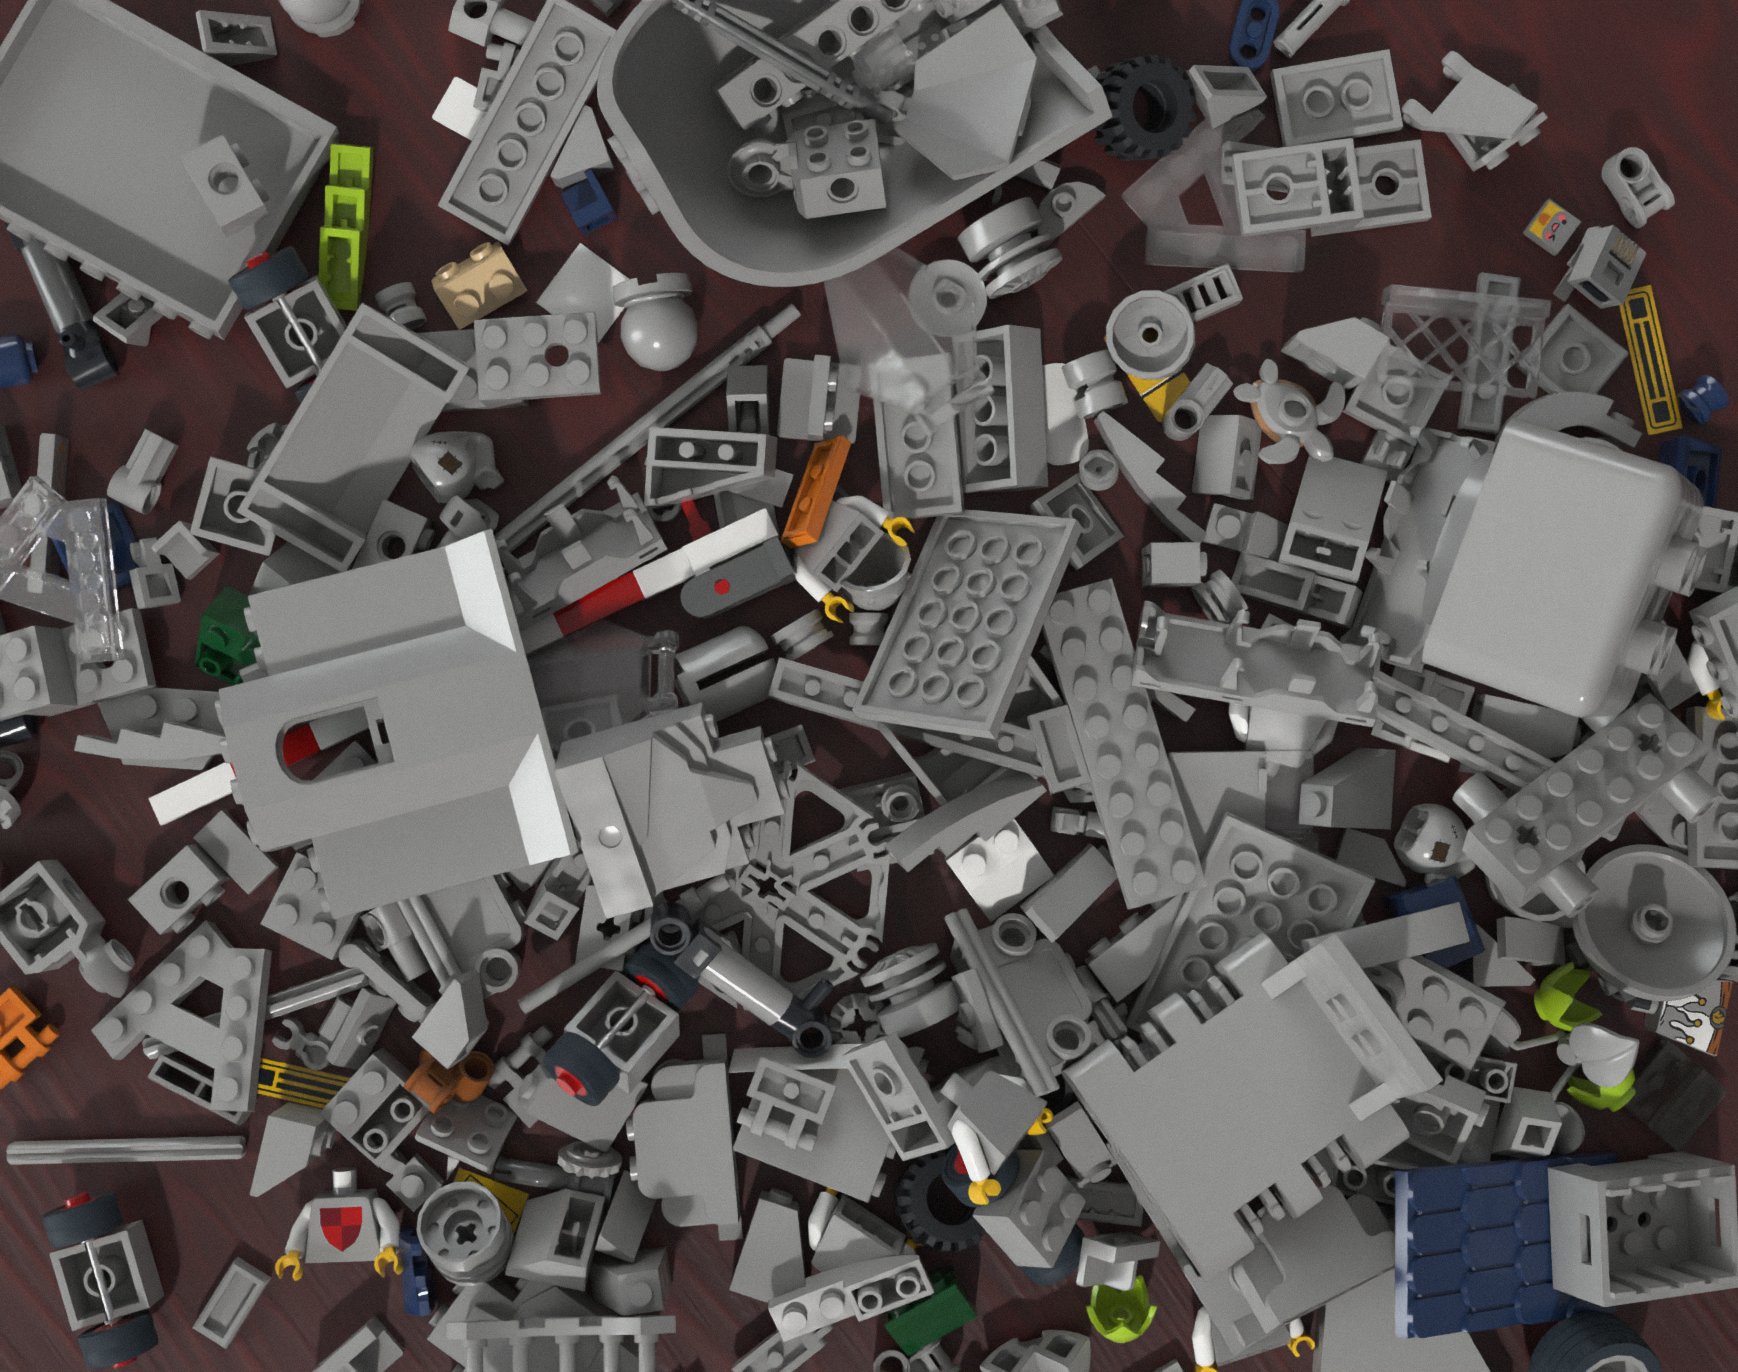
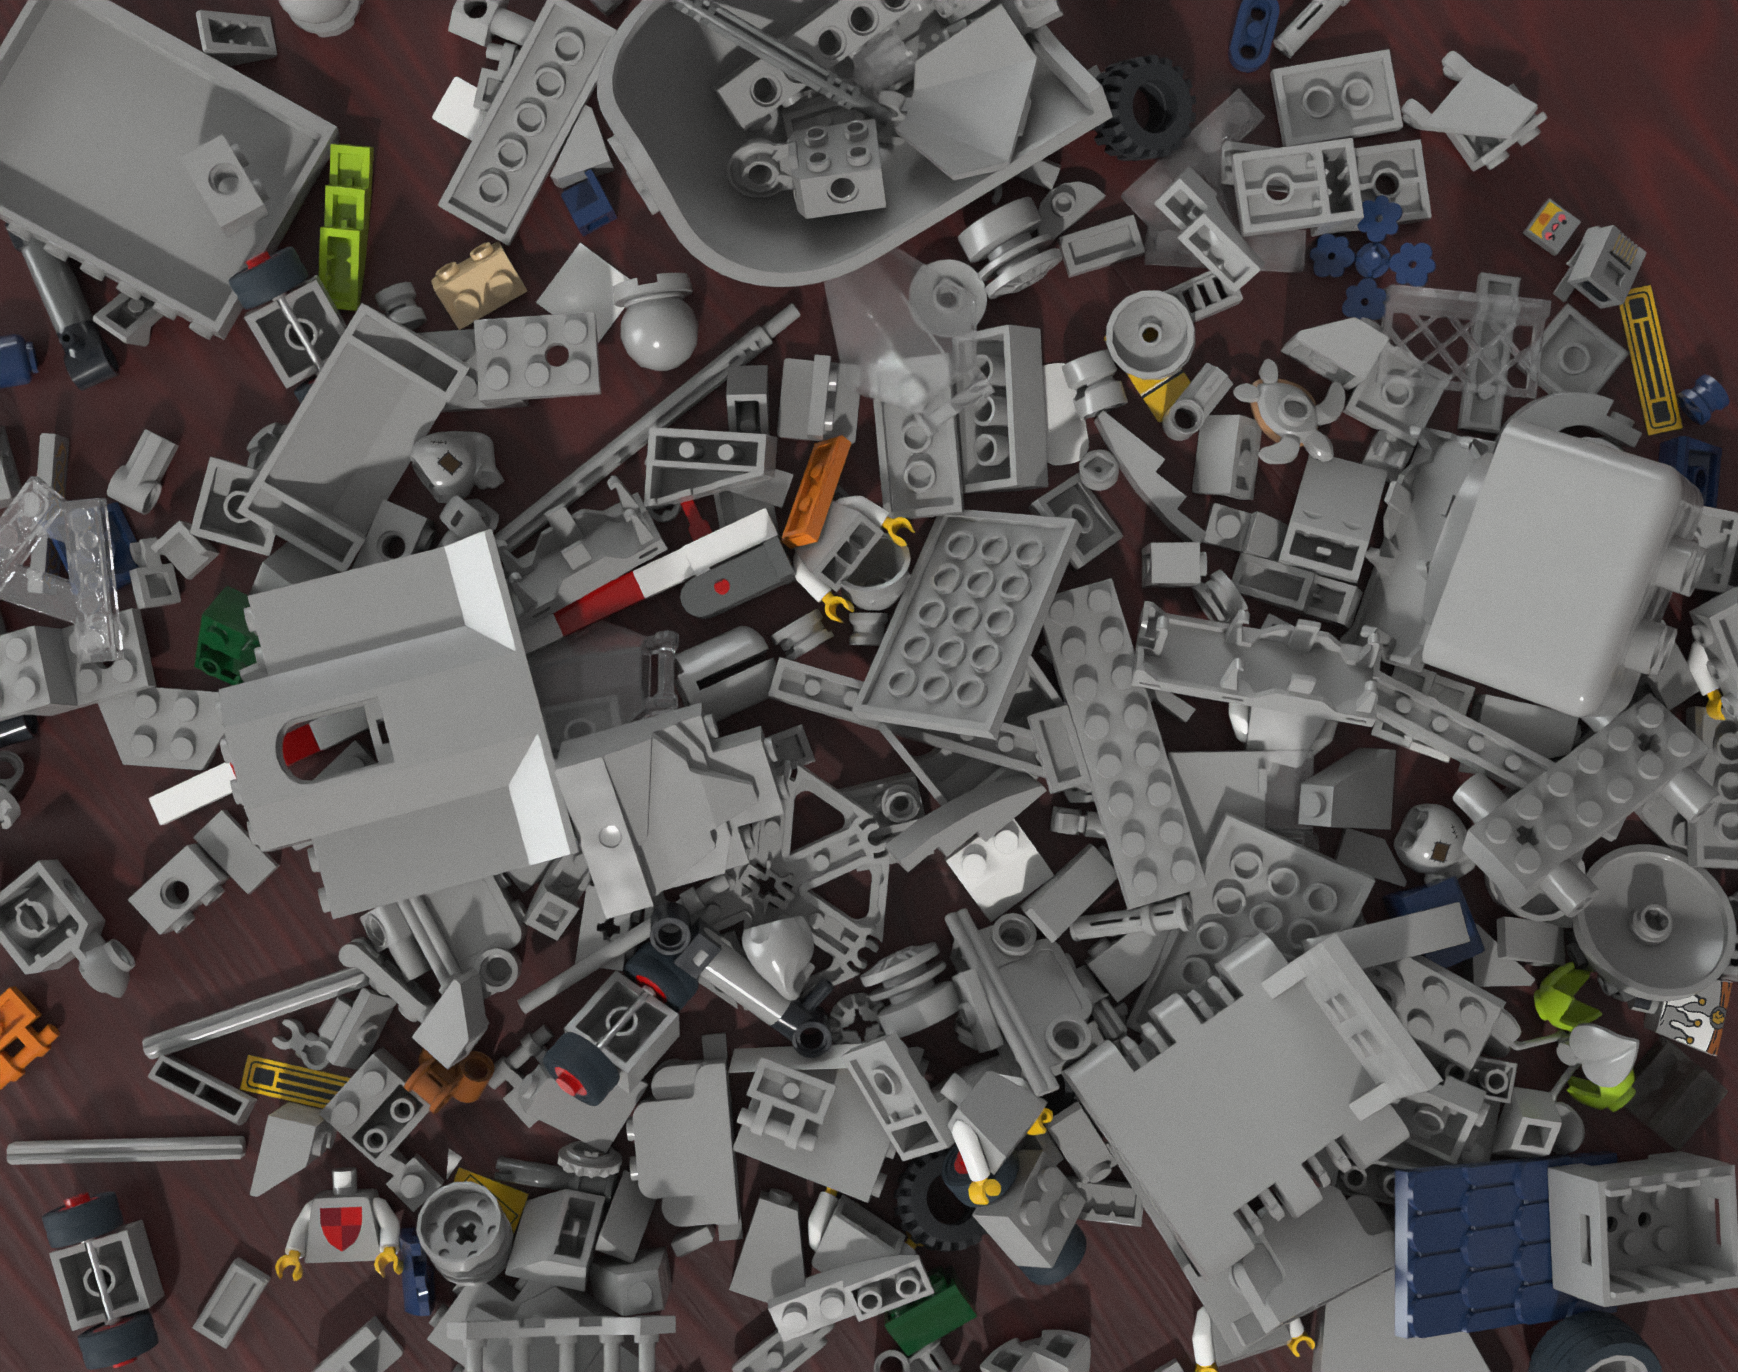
(175, 742): light grey slope -> none
(228, 1048): light grey plate -> none
(299, 914): light grey brick -> none
(469, 1131): light grey bracket -> none
(692, 1239): none -> light grey tile
(781, 953): none -> light grey piece
(1101, 246): none -> light grey tile
(1114, 1258): light grey panel -> none
(1121, 1314): lime piece -> none
(1148, 918): none -> light grey pin
(1208, 231): none -> light grey slope
(1223, 91): light grey slope -> none
(1373, 259): none -> dark blue plant
(1641, 186): light grey piece -> none

